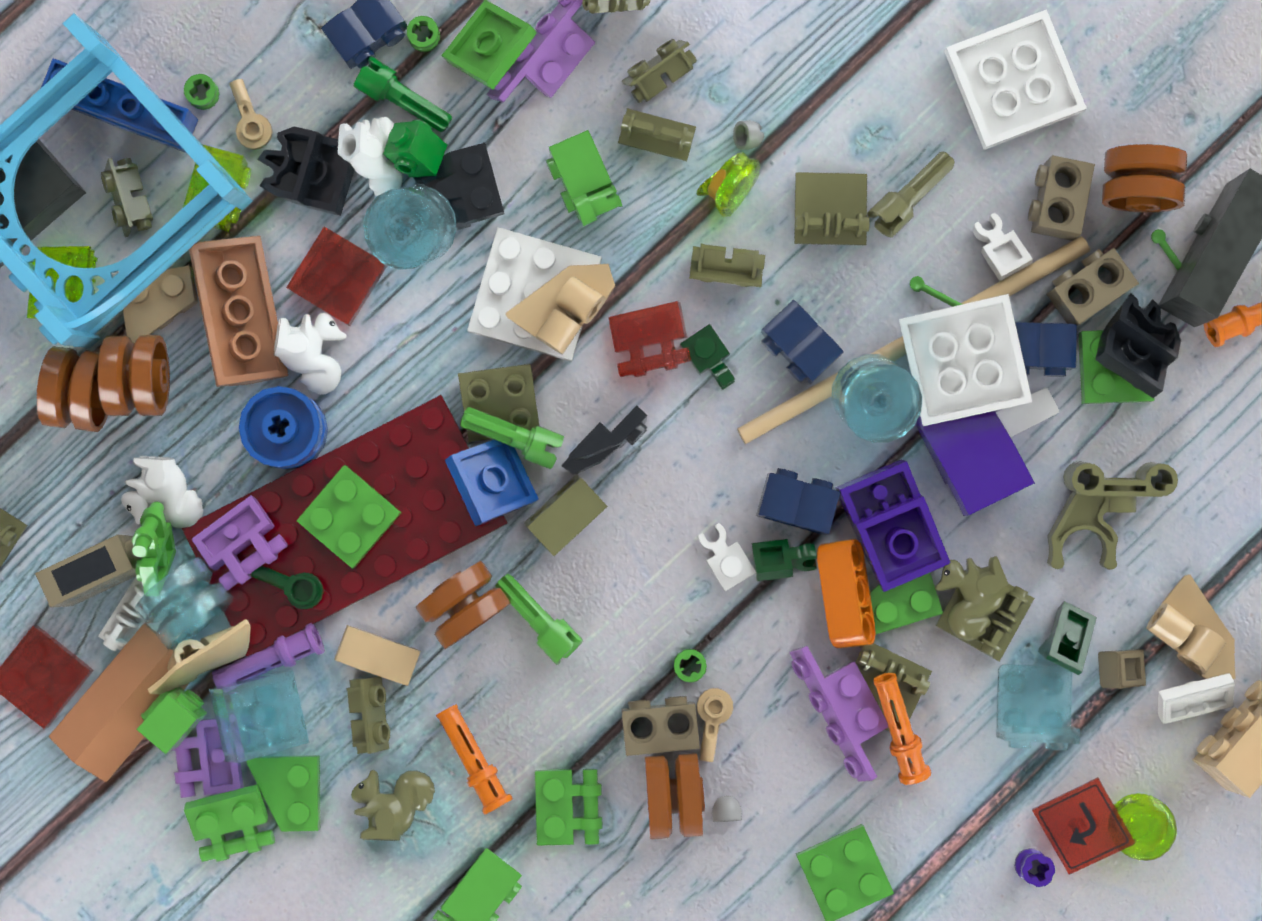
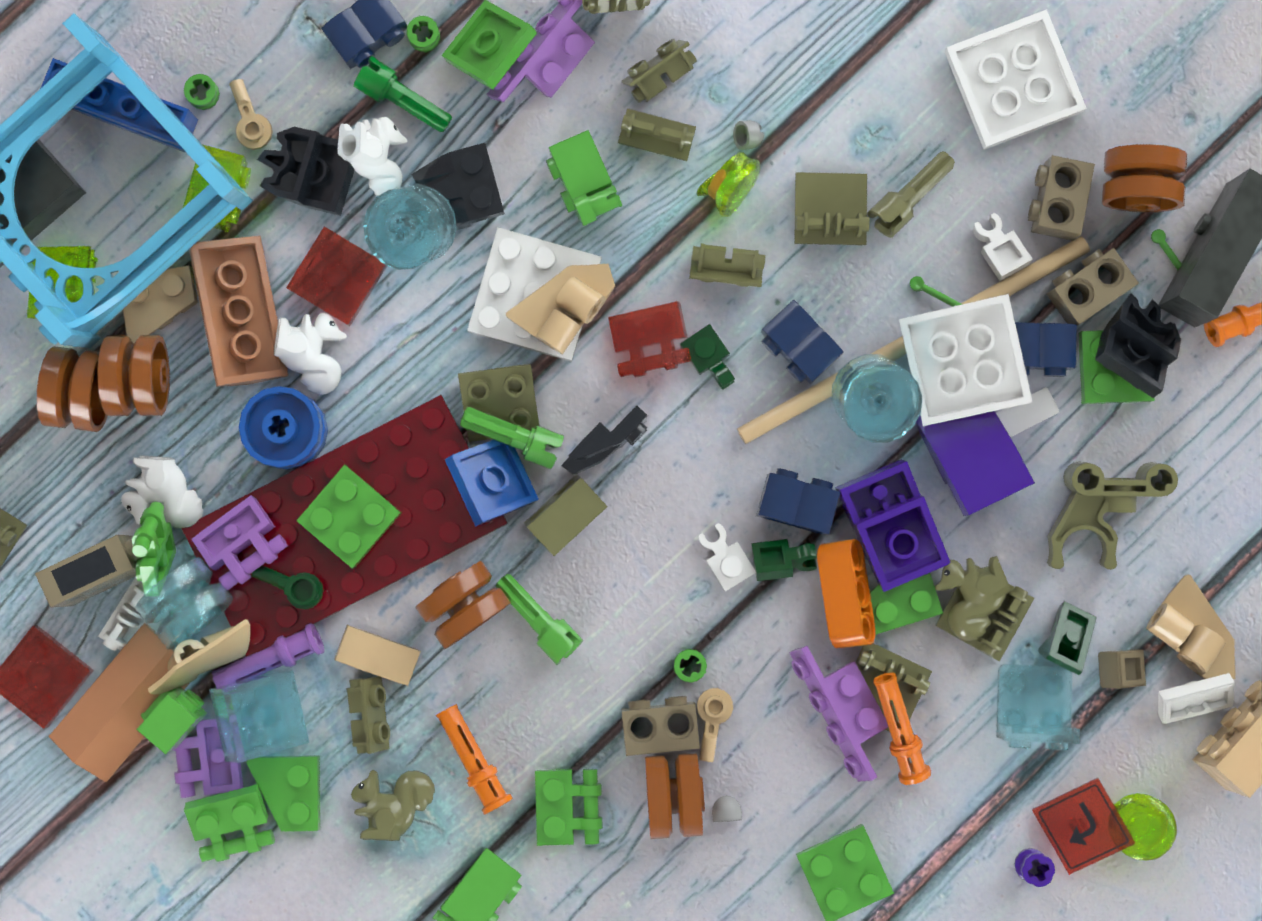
(121, 182): olive hinge -> none
(415, 149): green brick -> none

